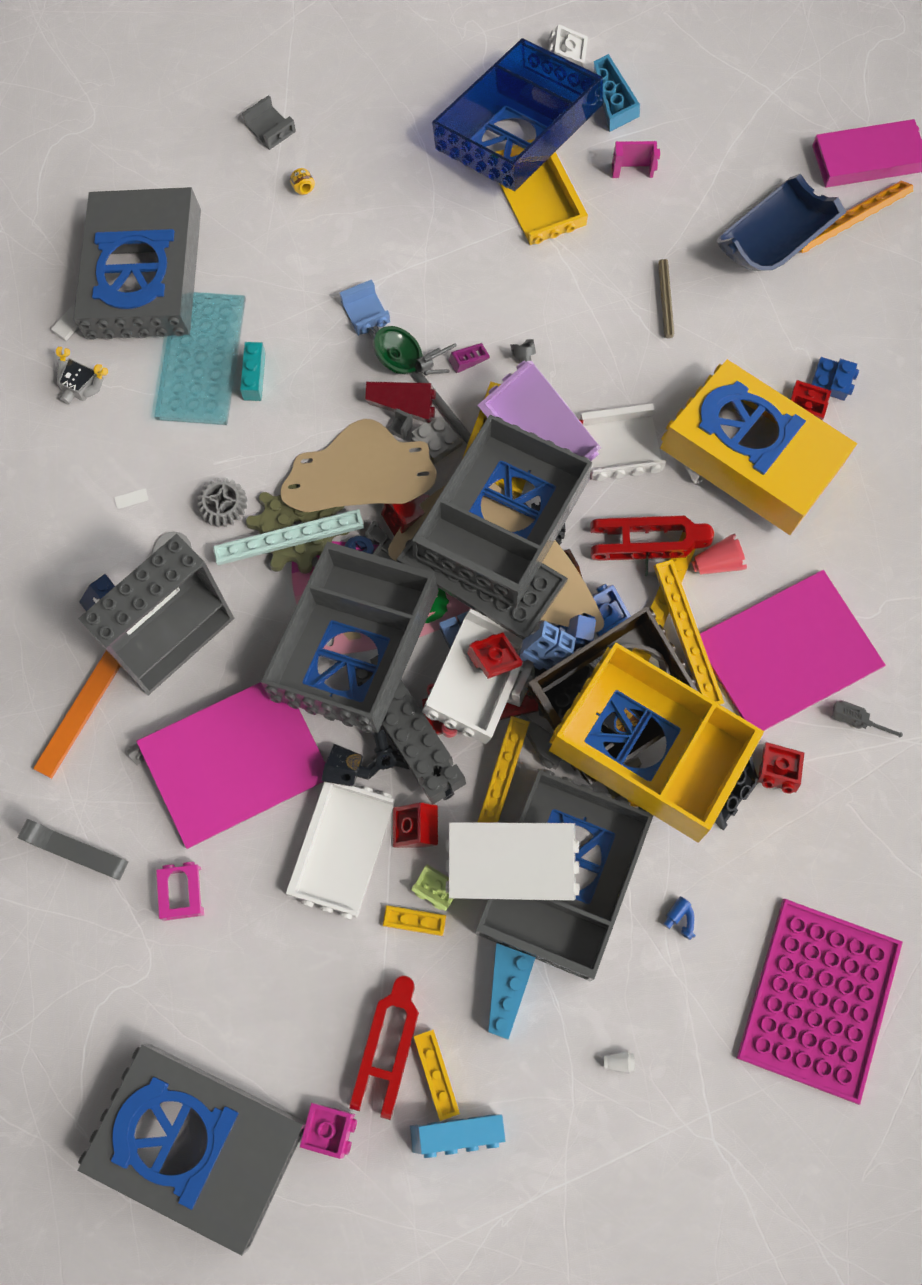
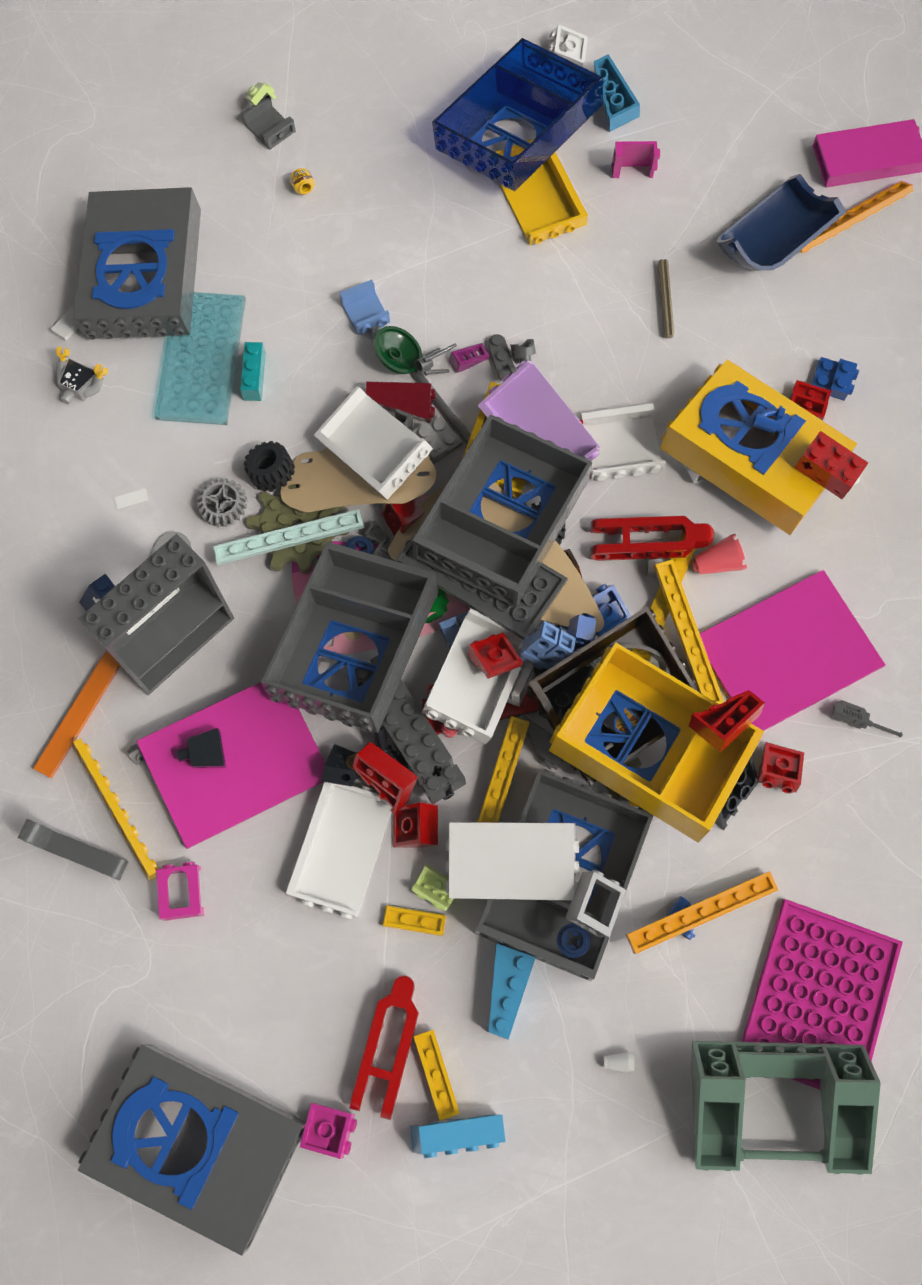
(119, 815): none -> yellow plate
(204, 750): none -> black torso
(256, 92): none -> yellowish green bracket
(261, 458): none -> black tyre
(373, 442): none -> white panel
(386, 775): none -> red wedge
(501, 356): none -> dark grey plate
(580, 899): none -> light grey window
(582, 944): none -> dark blue gear
(701, 912): none -> light orange plate
(727, 720): none -> red wedge
(767, 424): none -> blue plant
(831, 465): none -> red piece
(847, 1092): none -> sand green brick

